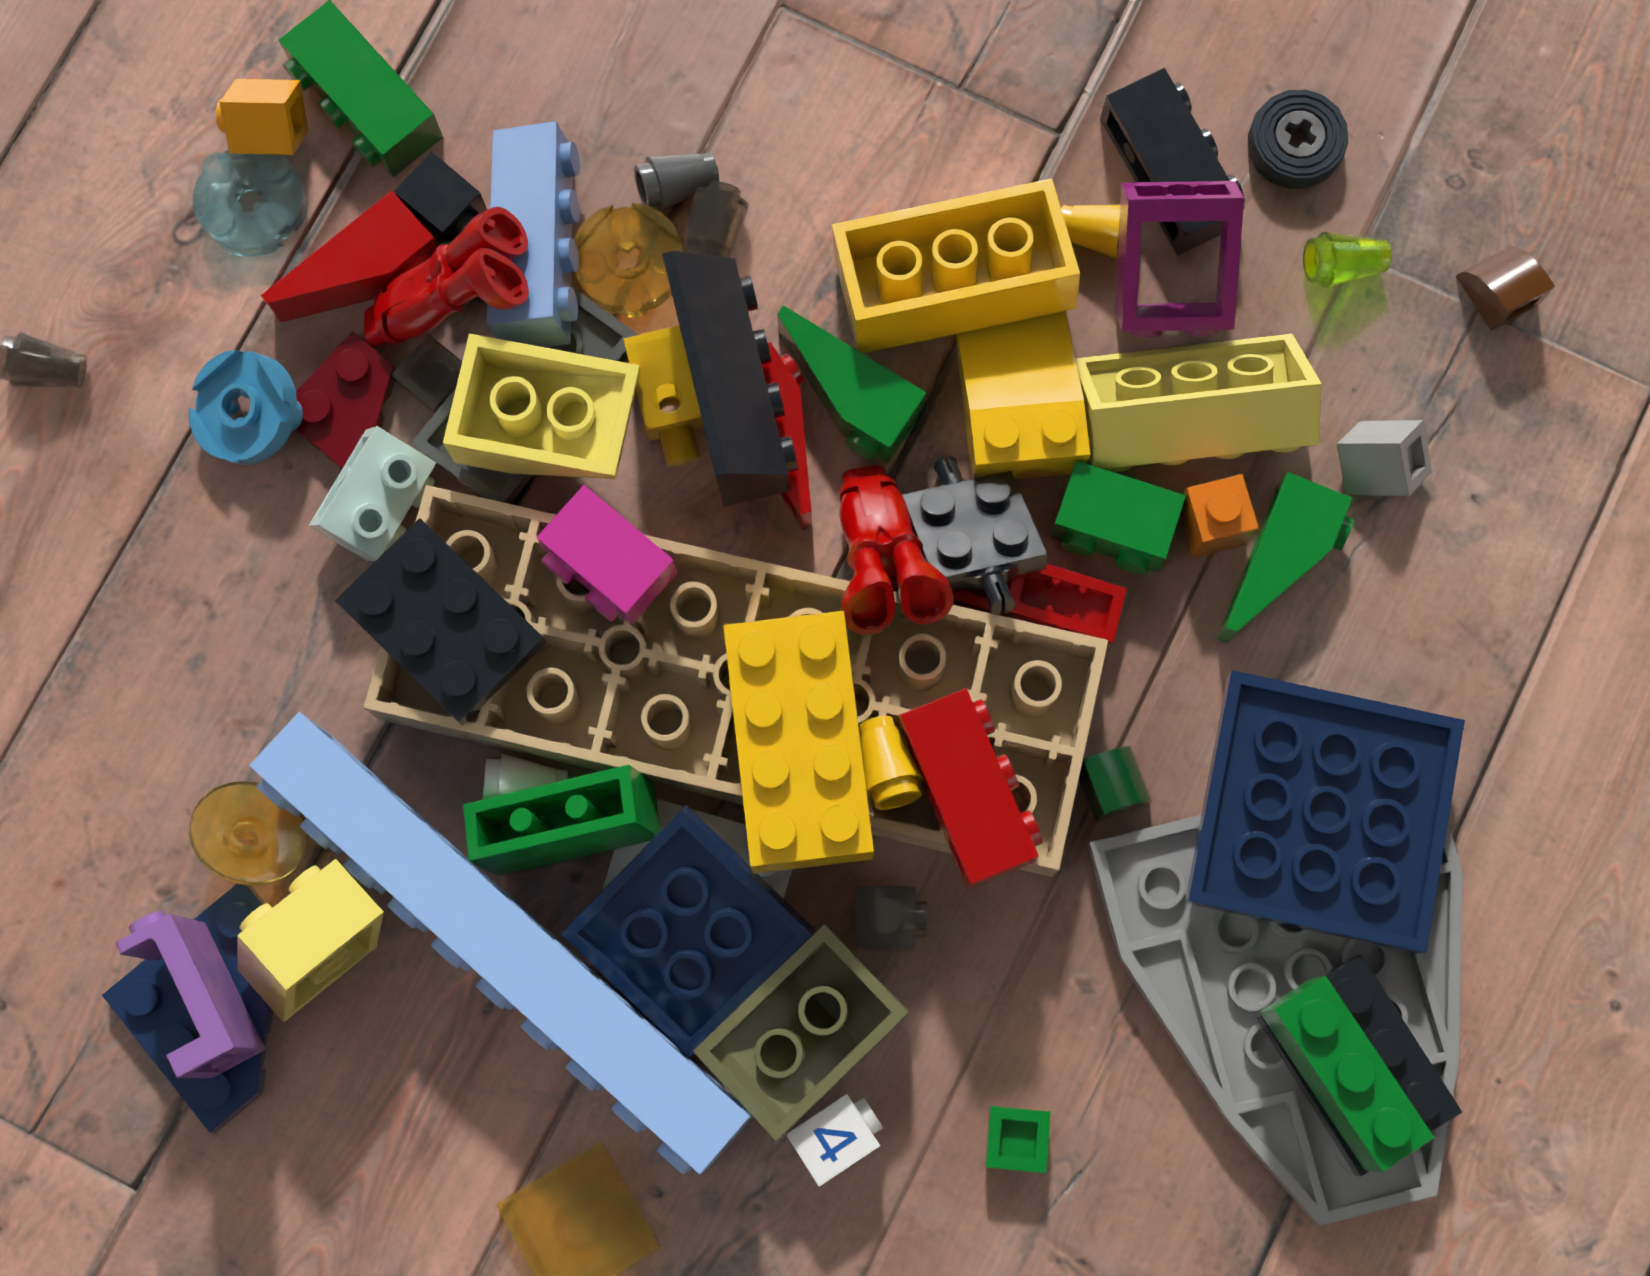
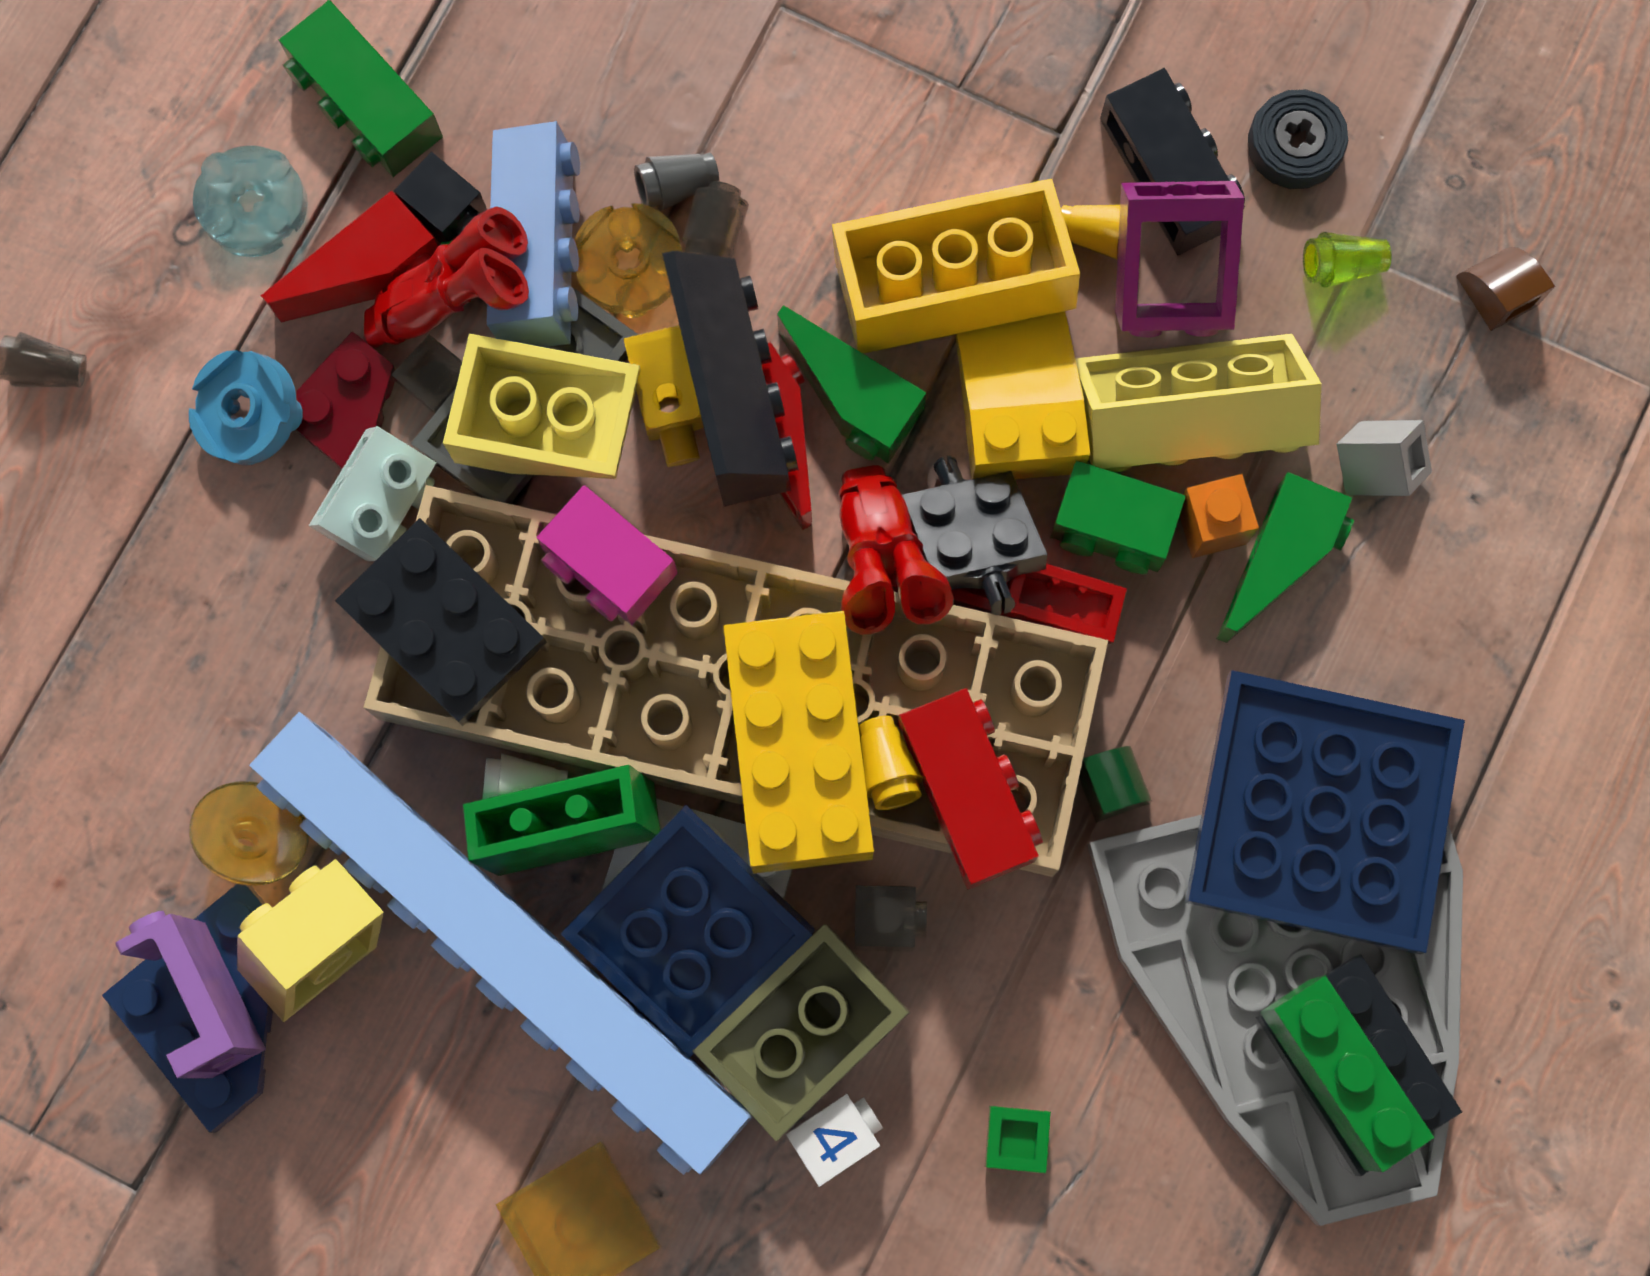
(263, 116): light orange brick -> none

